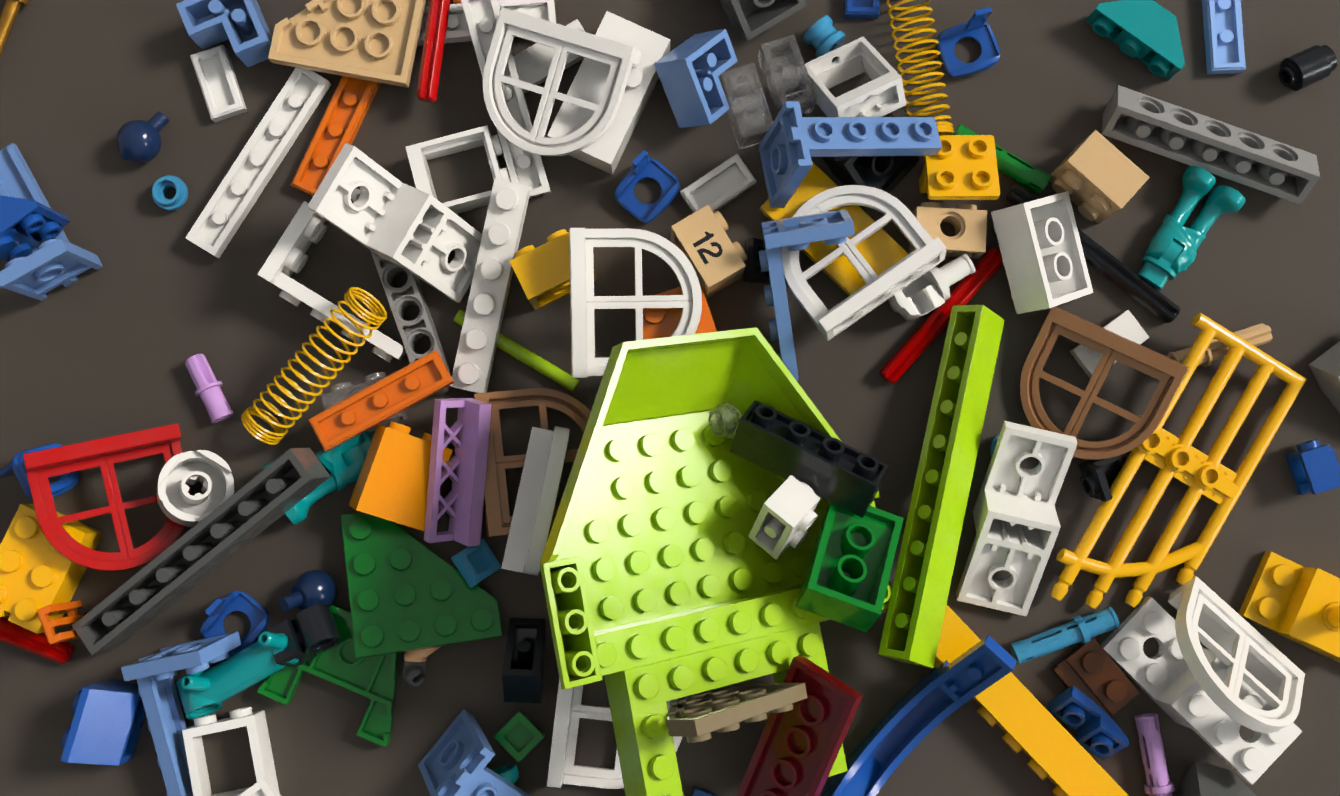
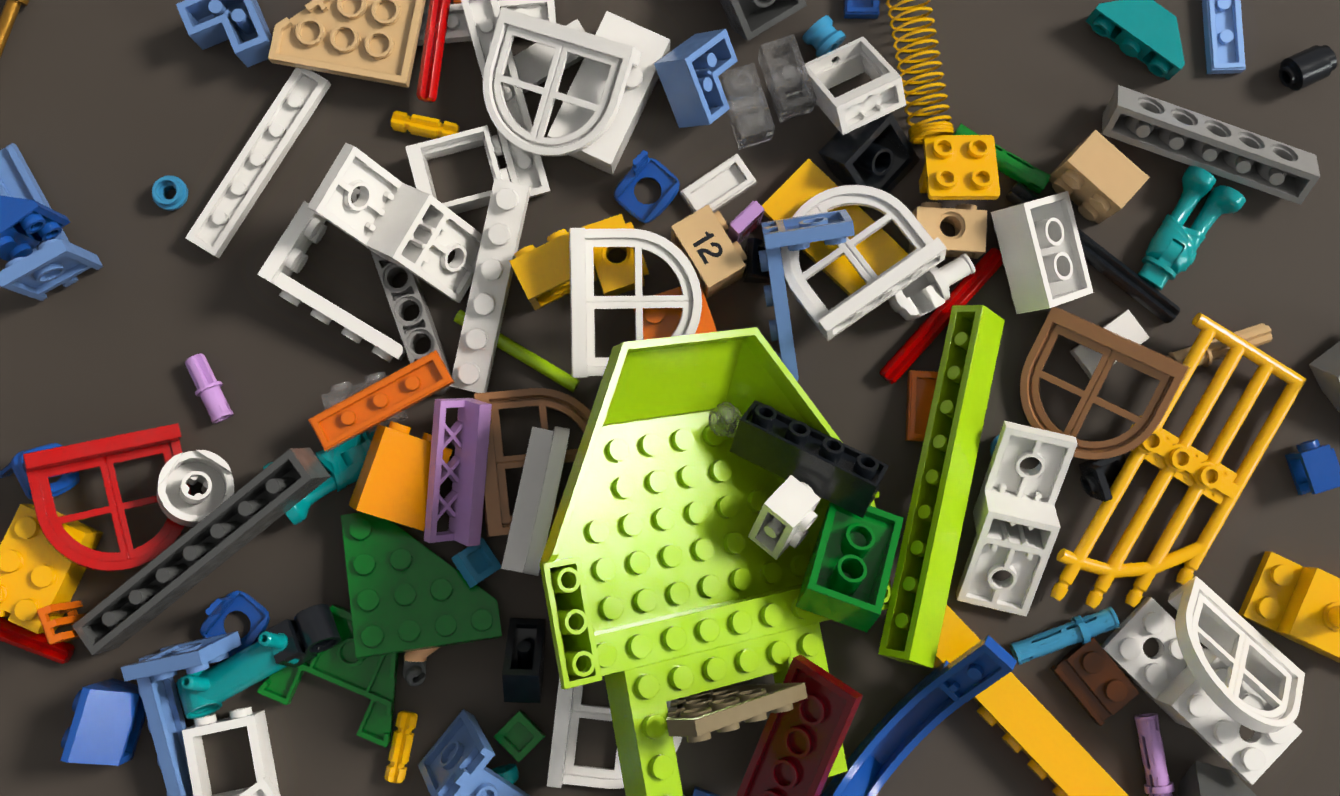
(141, 140): dark blue piece -> none
(218, 83): white tile -> none
(310, 589): dark blue piece -> none
(335, 129): orange tile -> none
(369, 317): yellow piece -> none
(401, 747): none -> yellow axle
(422, 125): none -> yellow axle
(615, 277): none -> yellow brick
(745, 222): none -> lavender tile
(795, 139): medium blue bracket -> none
(919, 400): none -> orange tile
(976, 29): blue piece -> none
(1092, 724): blue slope -> none

